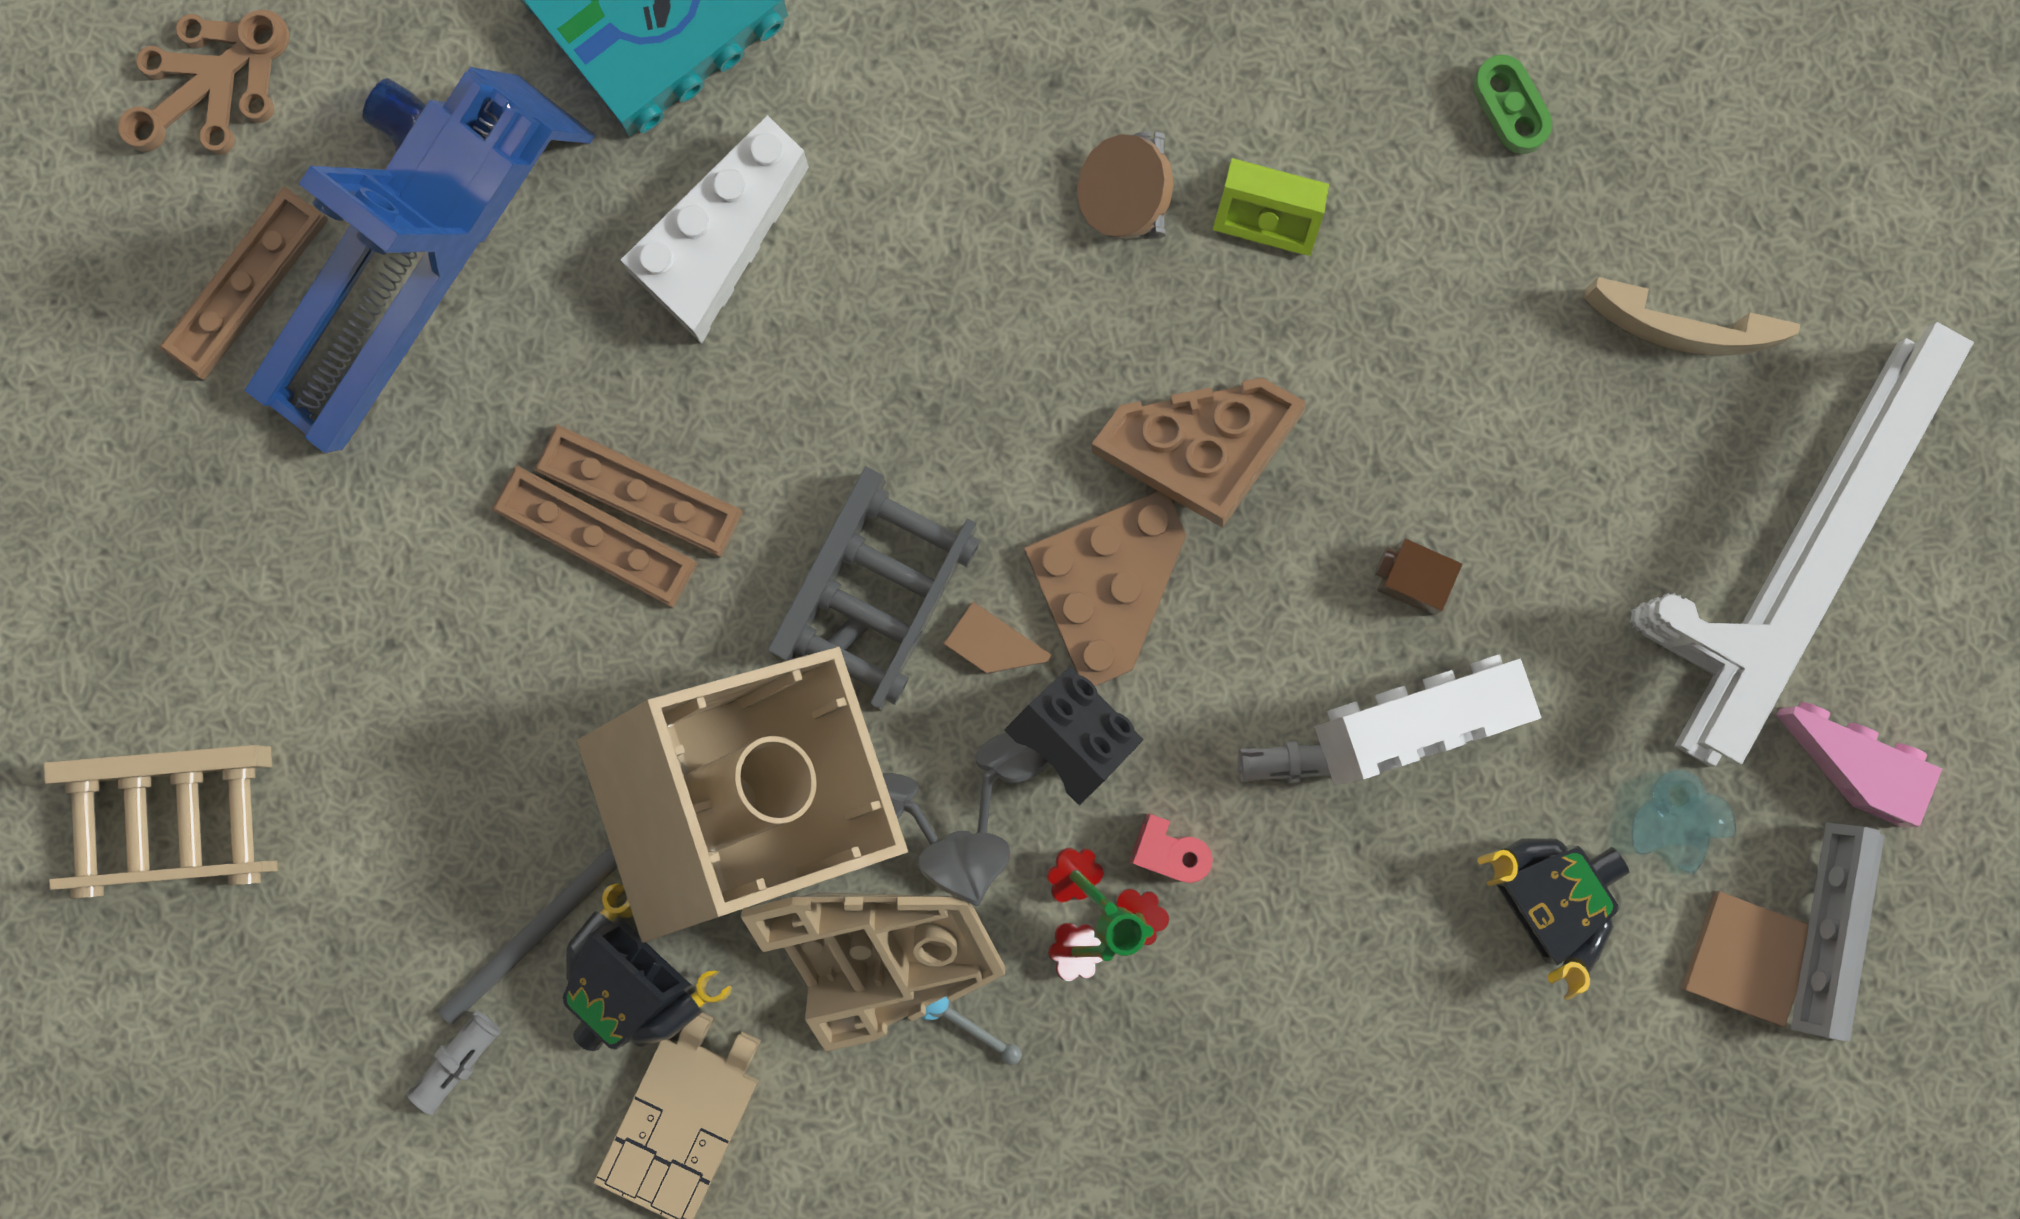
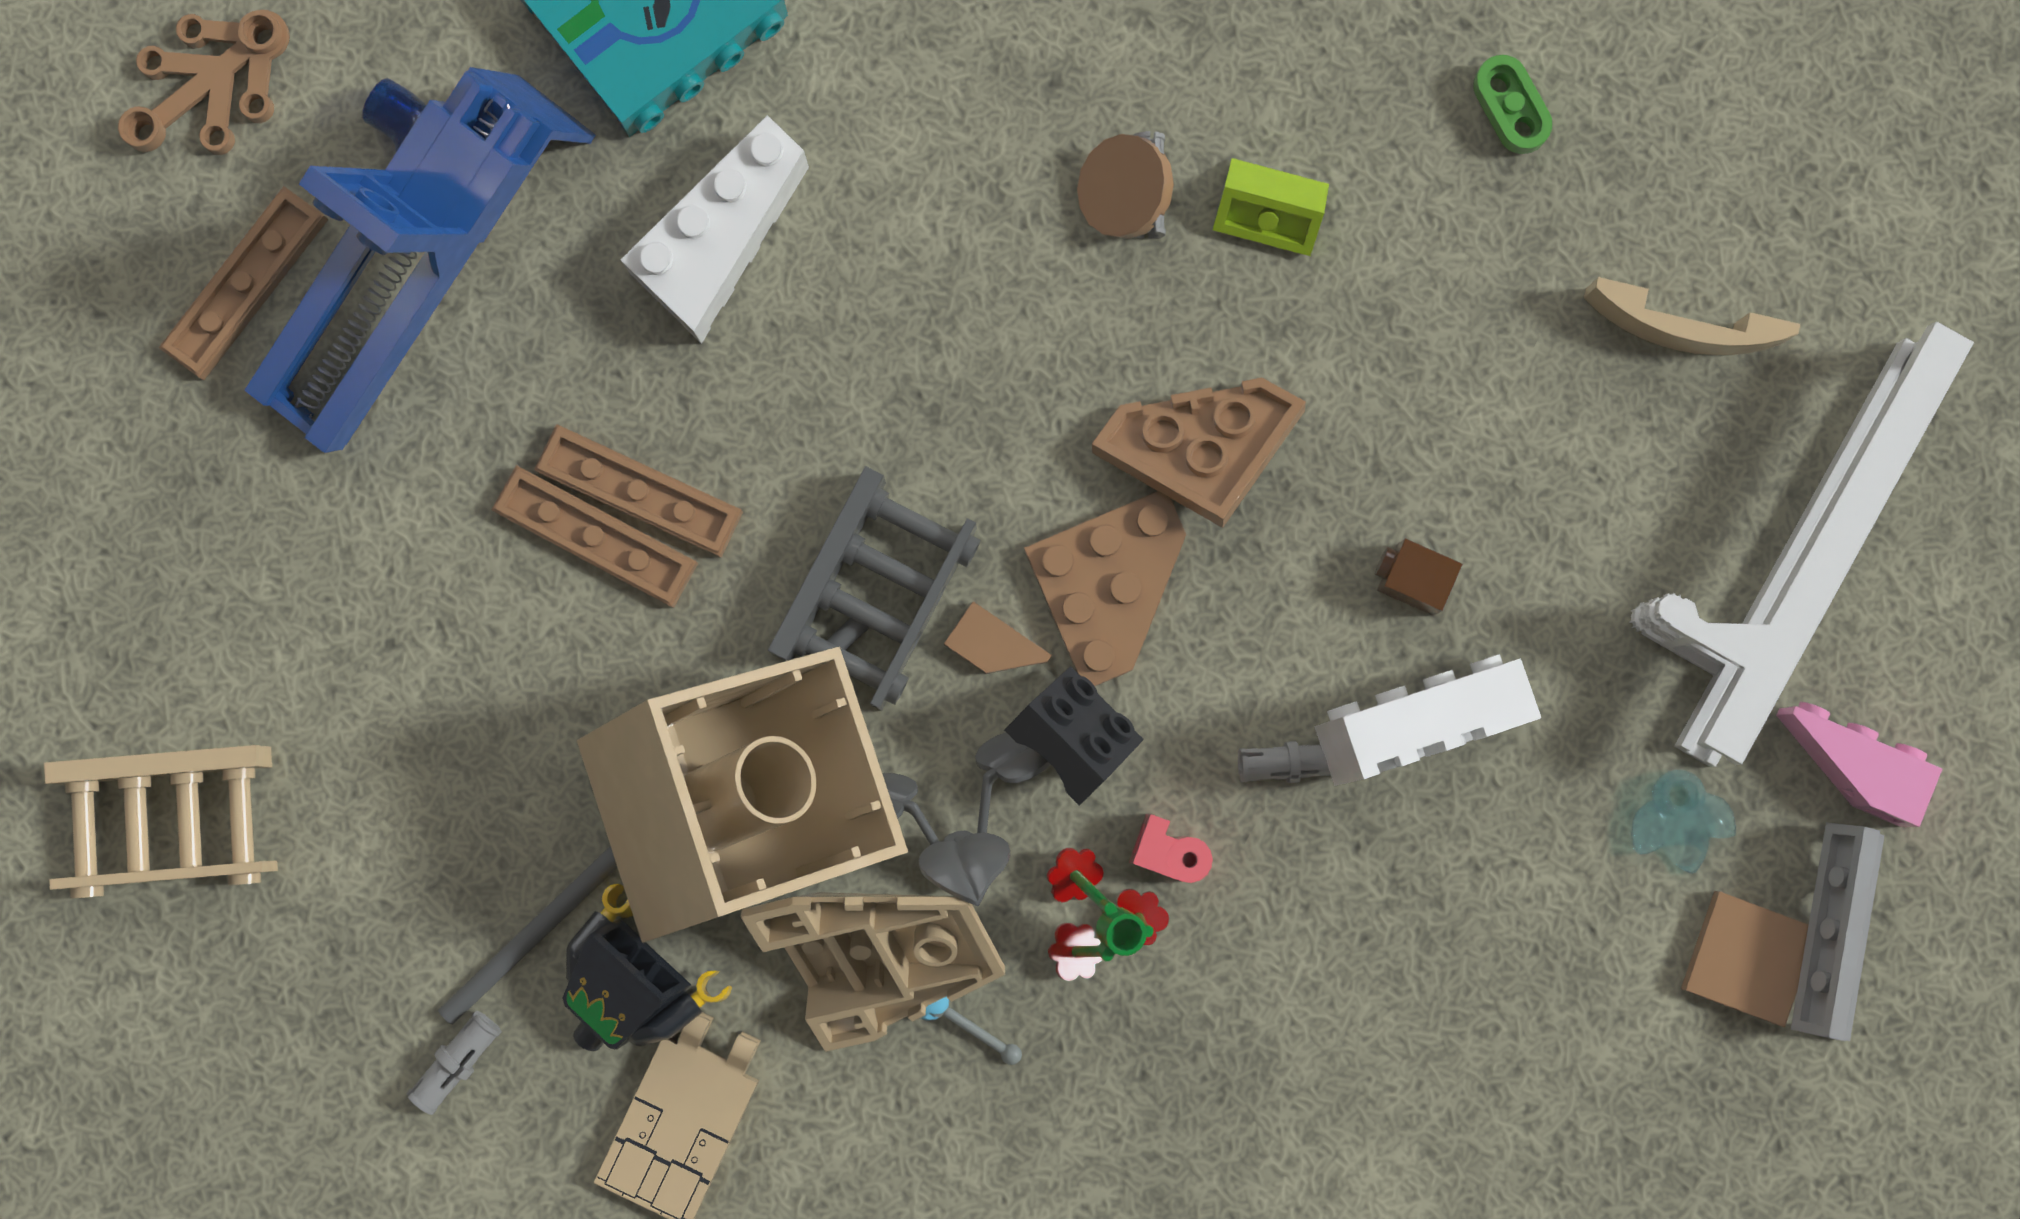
(1560, 902): torso -> none

